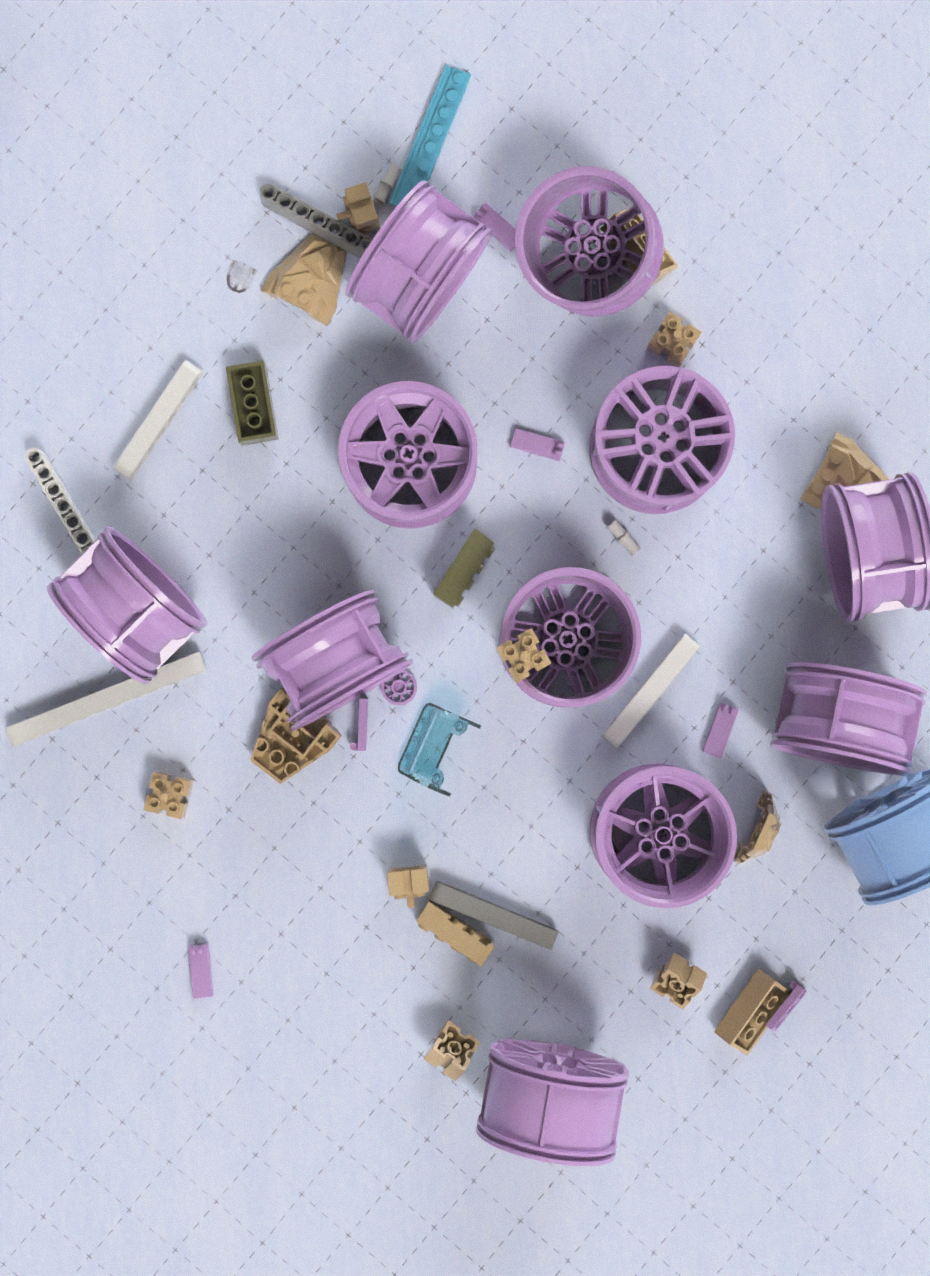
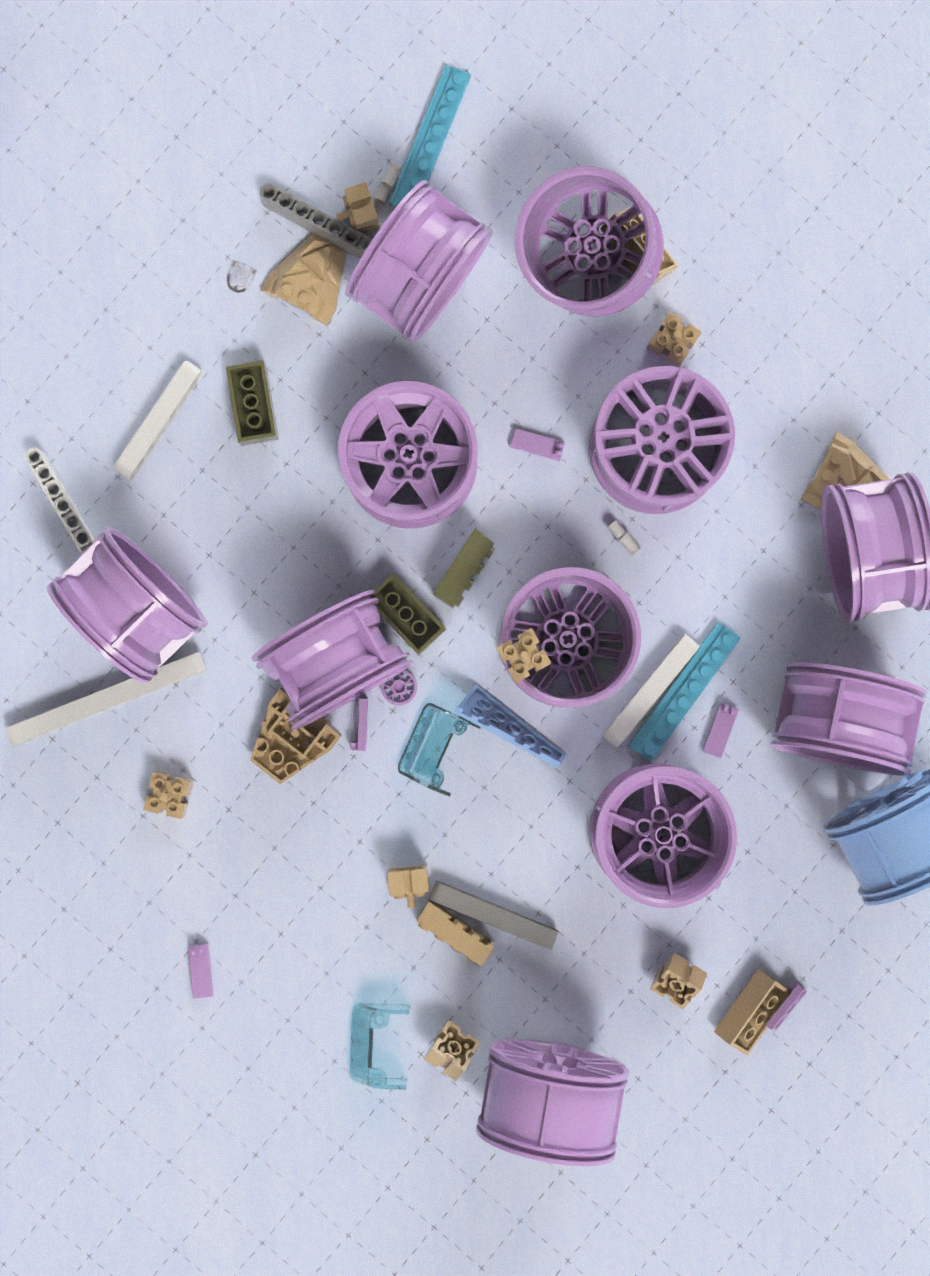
(365, 1019): none -> clear light blue windscreen
(407, 614): none -> olive brick
(494, 717): none -> light blue wing
(501, 228): lavender hinge -> none
(684, 691): none -> medium azure plate
(763, 833): tan wedge -> none

